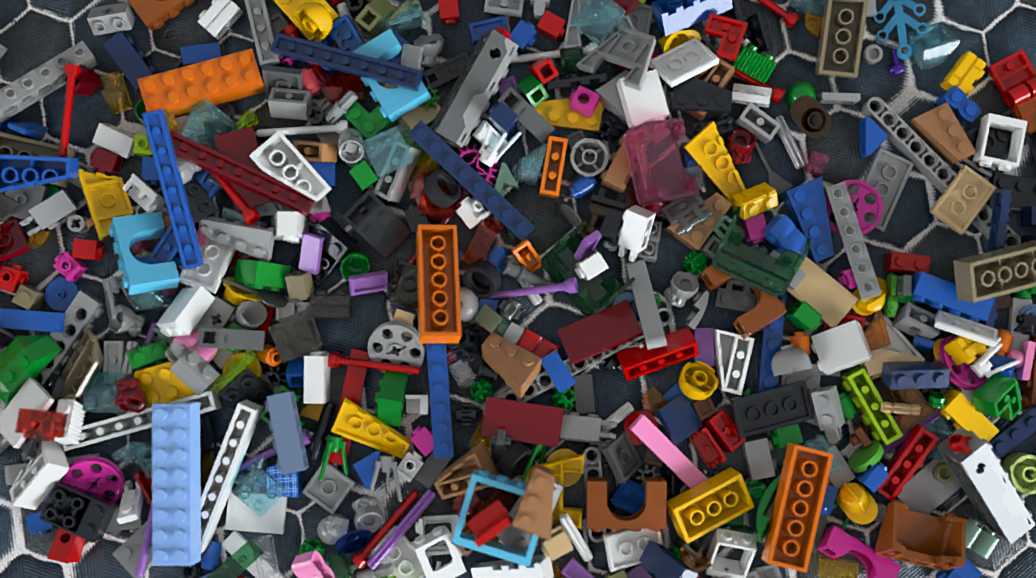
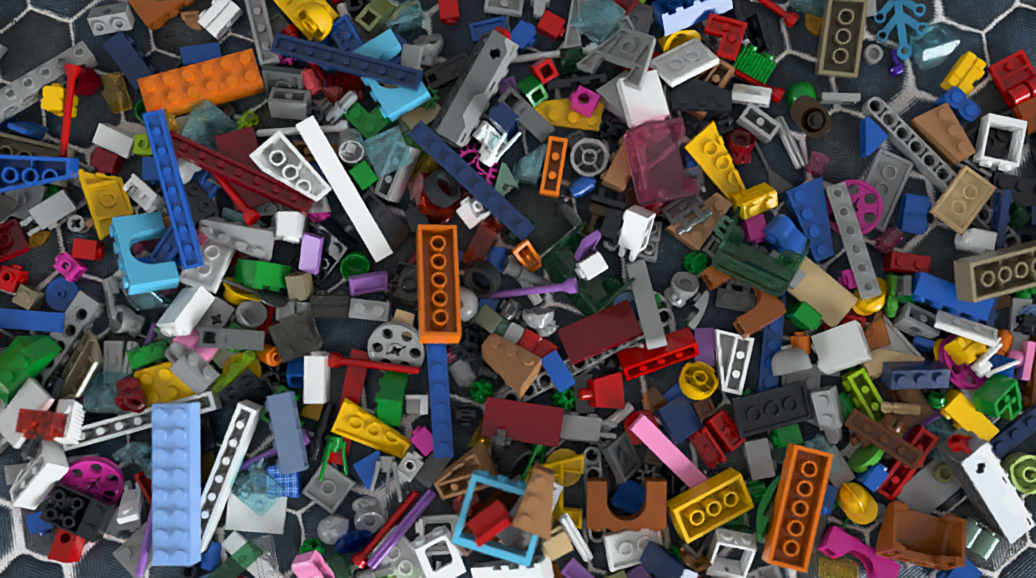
(55, 98): none -> yellow brick
(191, 18): none -> medium nougat tile
(344, 188): none -> white tile
(370, 310): none -> light grey brick
(540, 320): none -> light grey hair
(604, 391): none -> red torso
(885, 436): none -> reddish brown plate
(888, 239): none -> clear pink brick
(913, 214): none -> blue brick
(976, 241): none -> white brick
(1018, 214): none -> clear green brick

